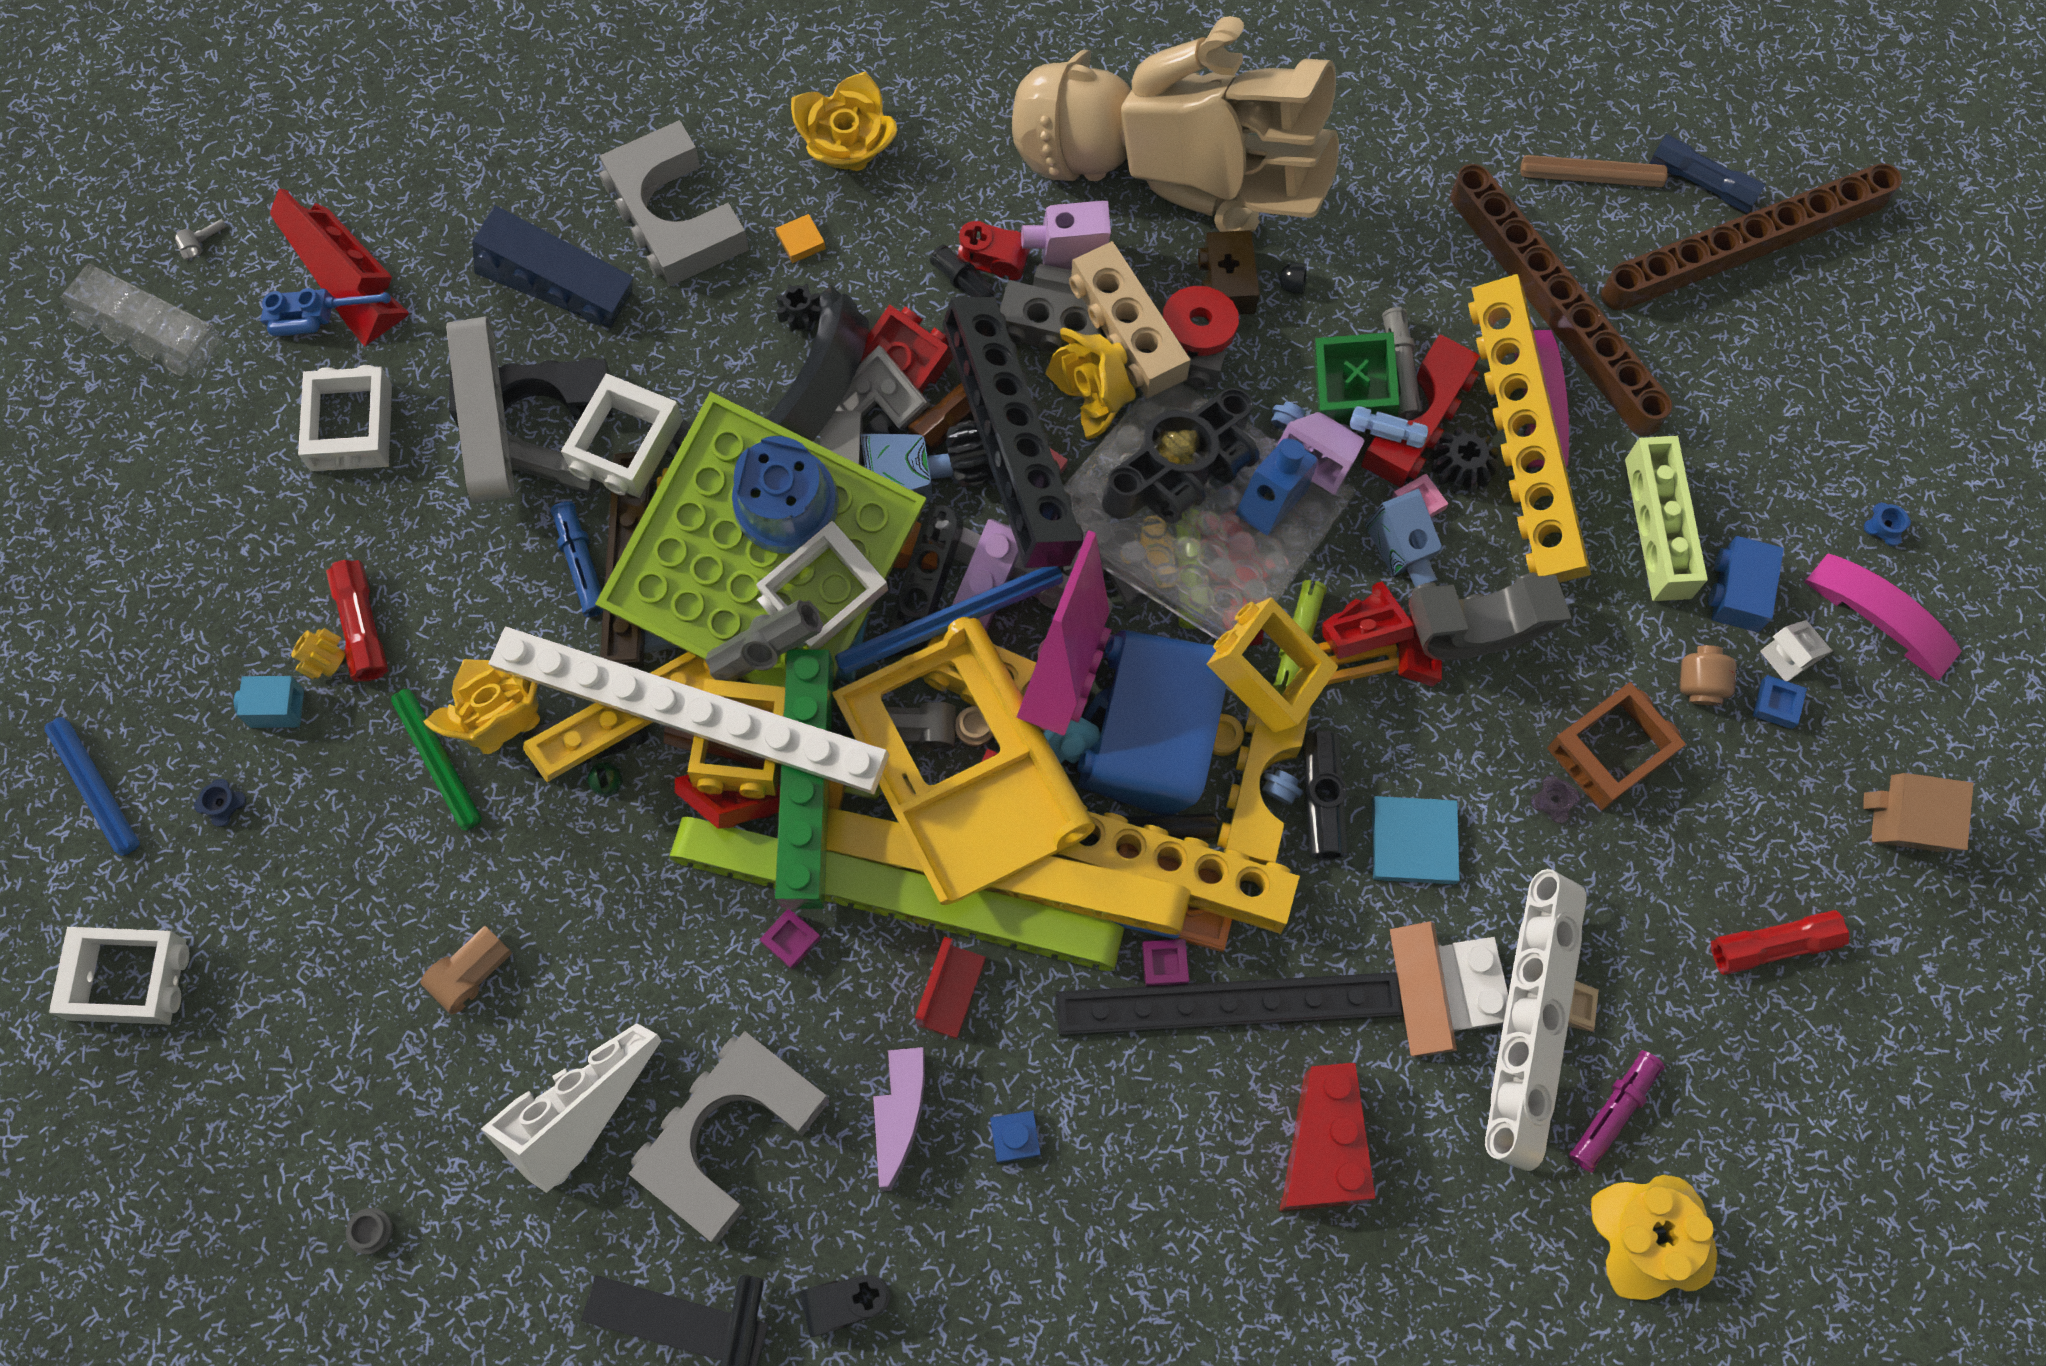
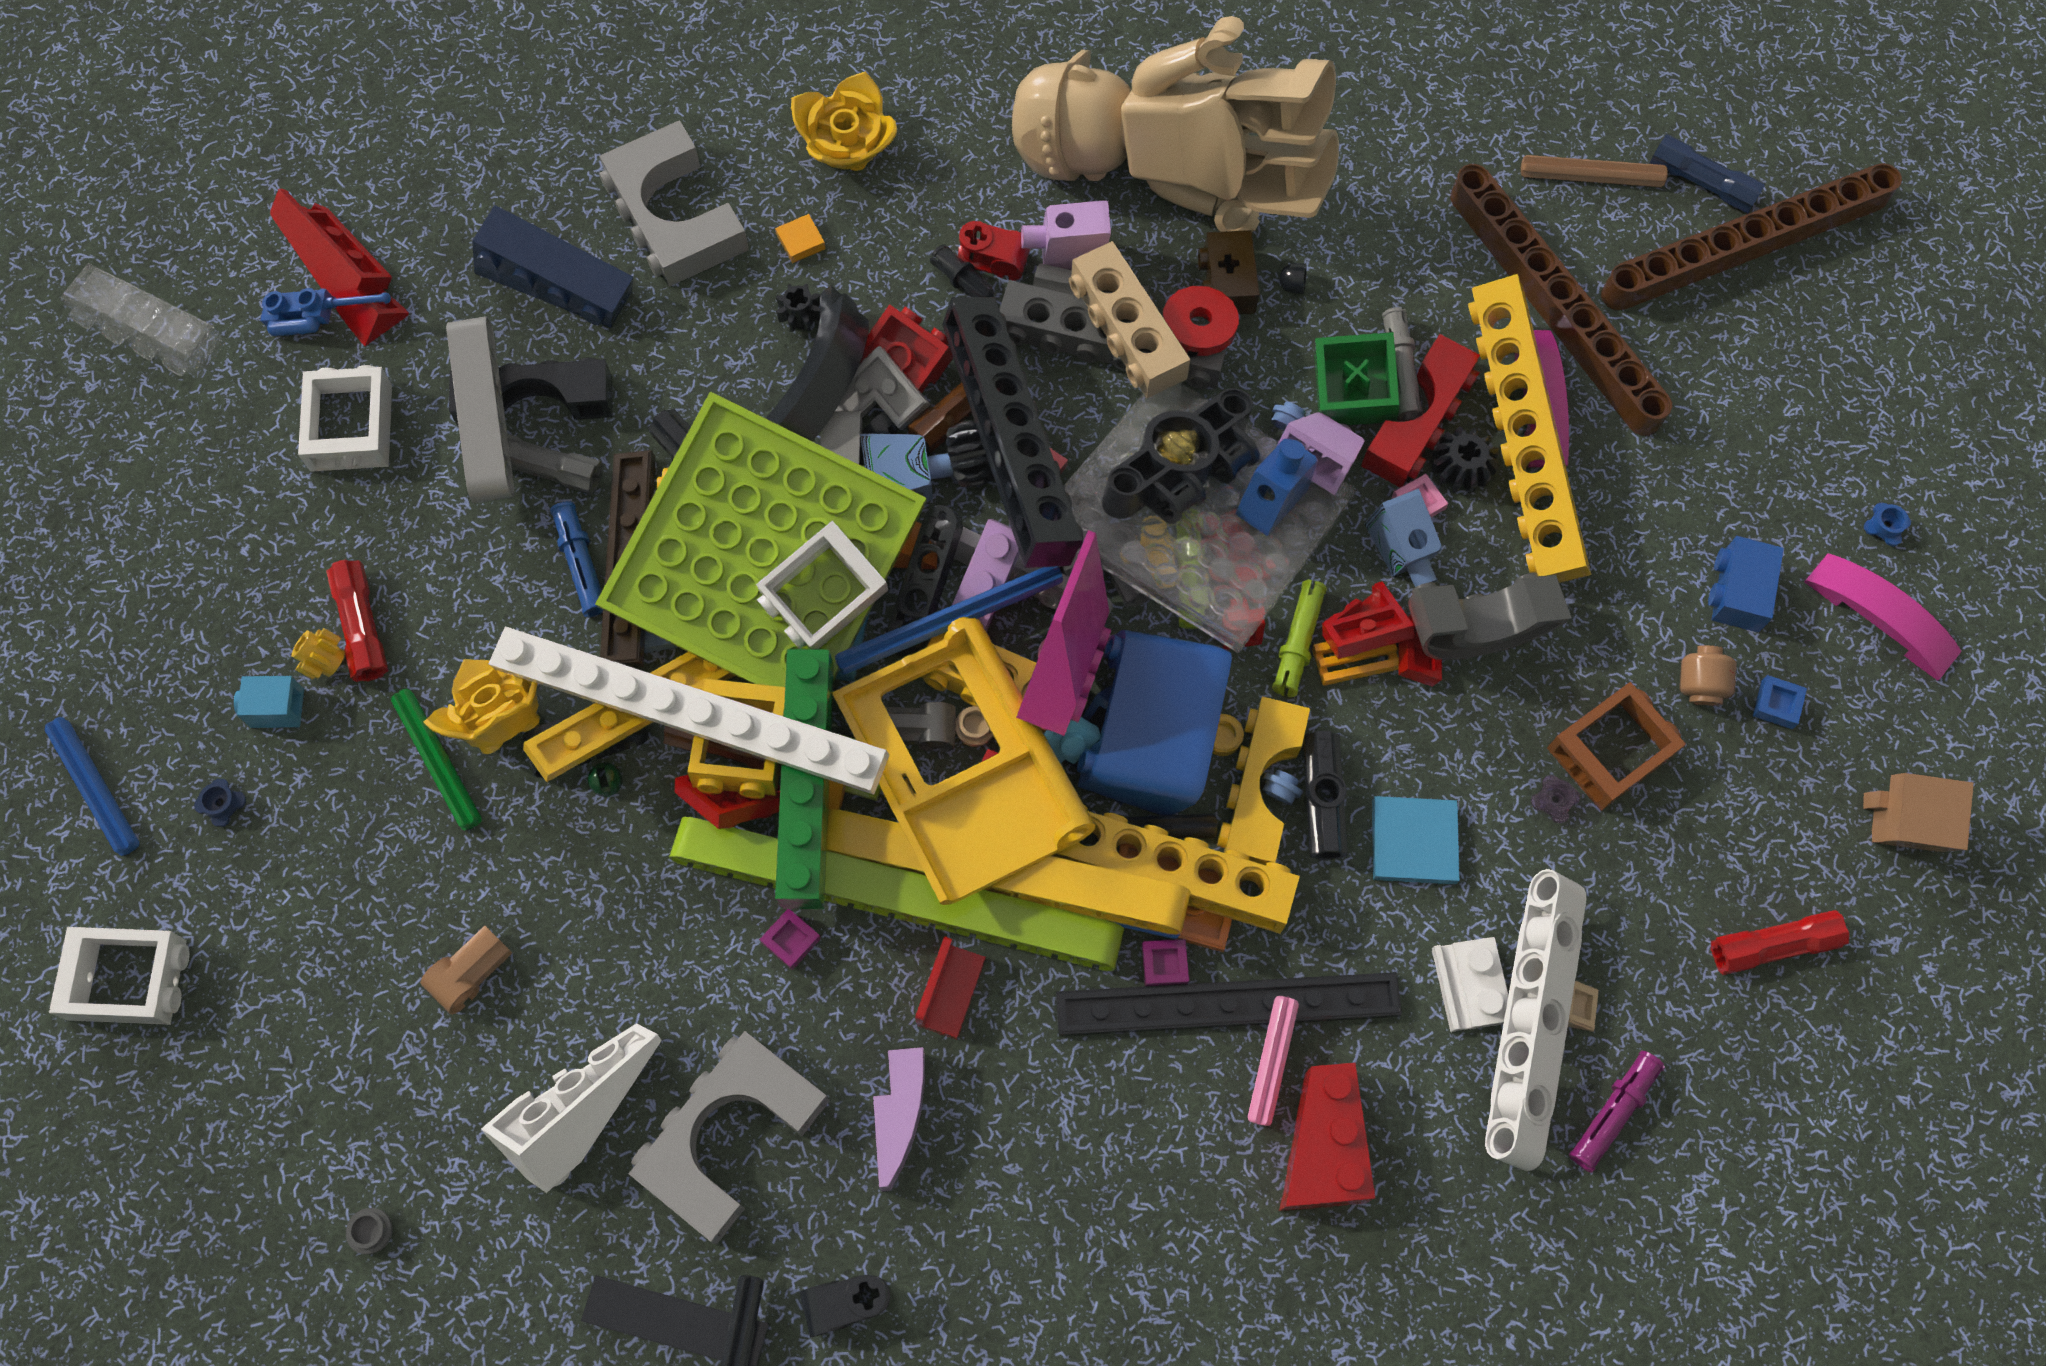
(189, 241): light grey hand -> none
(637, 402): white window -> none
(764, 641): dark grey piece -> none
(771, 470): blue piece -> none
(1015, 1136): blue plate -> none
(1096, 372): yellow brick -> none
(1273, 1061): none -> bright pink axle
(1315, 666): yellow window -> none
(1389, 427): light blue axle -> none
(1423, 989): nougat tile -> none
(1635, 1261): yellow brick -> none
(1665, 518): yellowish green brick -> none
(1795, 649): white slope -> none

